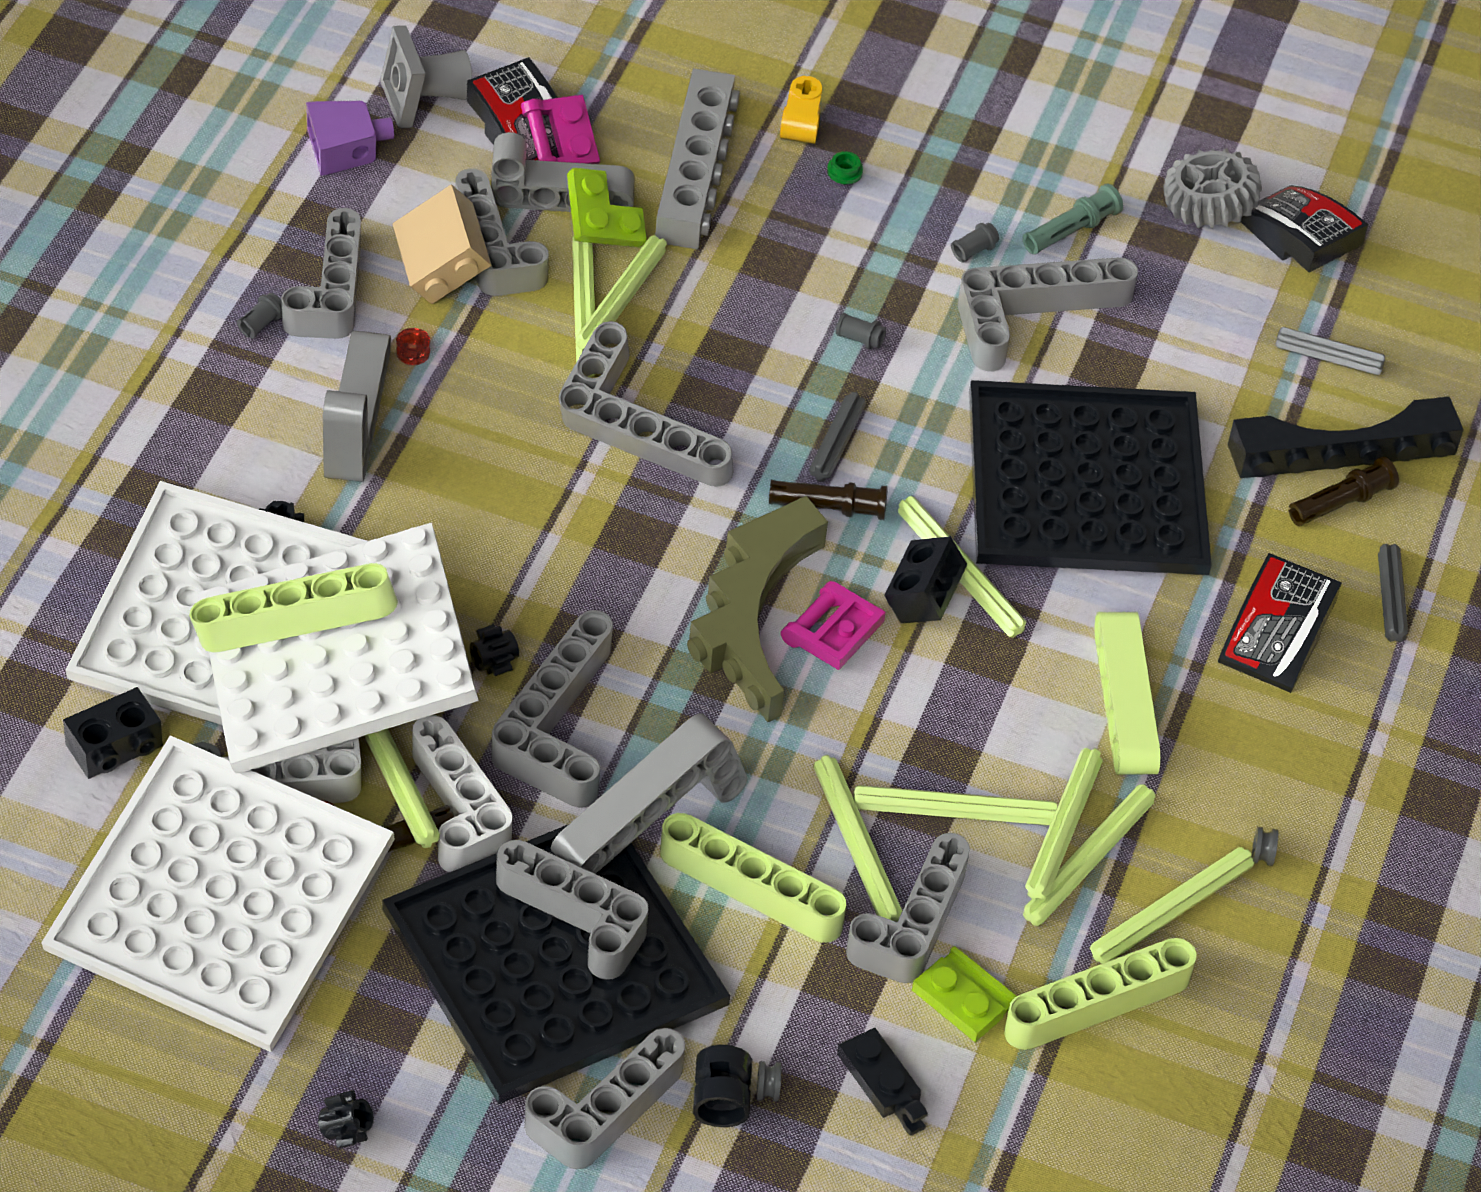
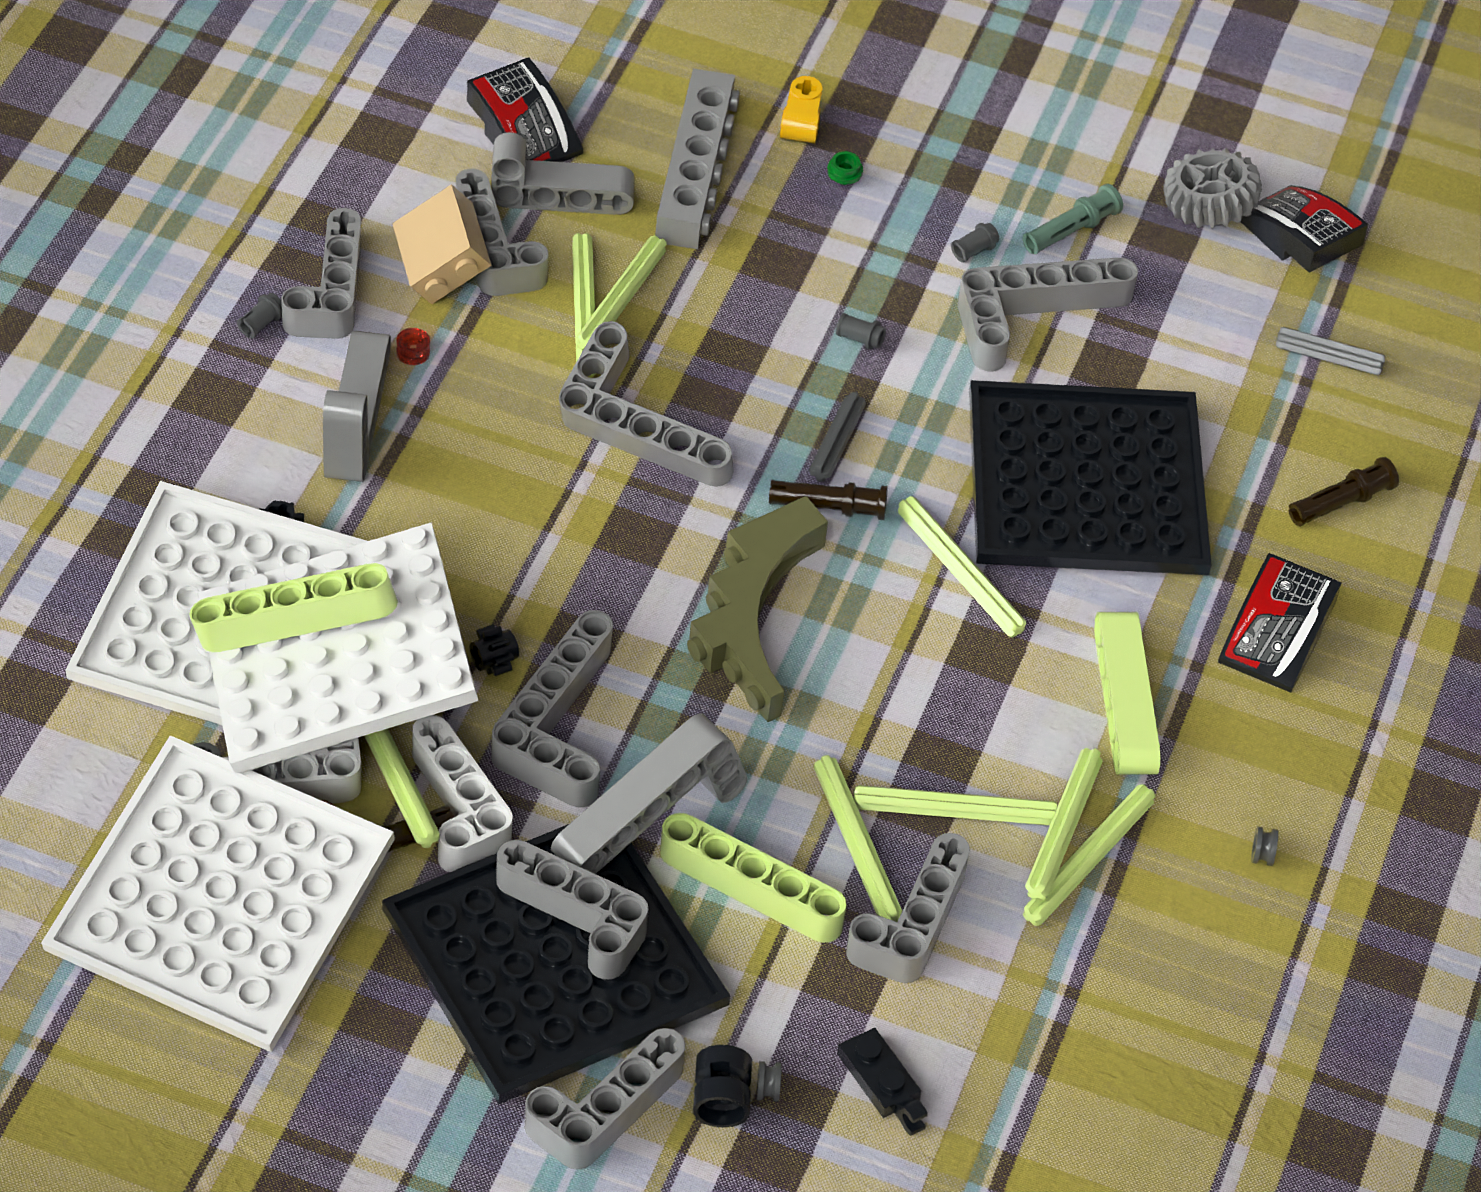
(113, 732): black brick -> none
(344, 134): medium lavender torso -> none
(345, 1119): black gear -> none
(409, 76): light grey plant -> none
(569, 126): dark pink plate -> none
(595, 218): lime plate -> none
(842, 632): dark pink plate -> none
(925, 580): black brick -> none
(964, 993): lime plate -> none
(1087, 1007): yellowish green beam -> none
(1172, 905): yellowish green axle -> none
(1275, 447): black arch -> none
(1392, 592): dark grey axle -> none

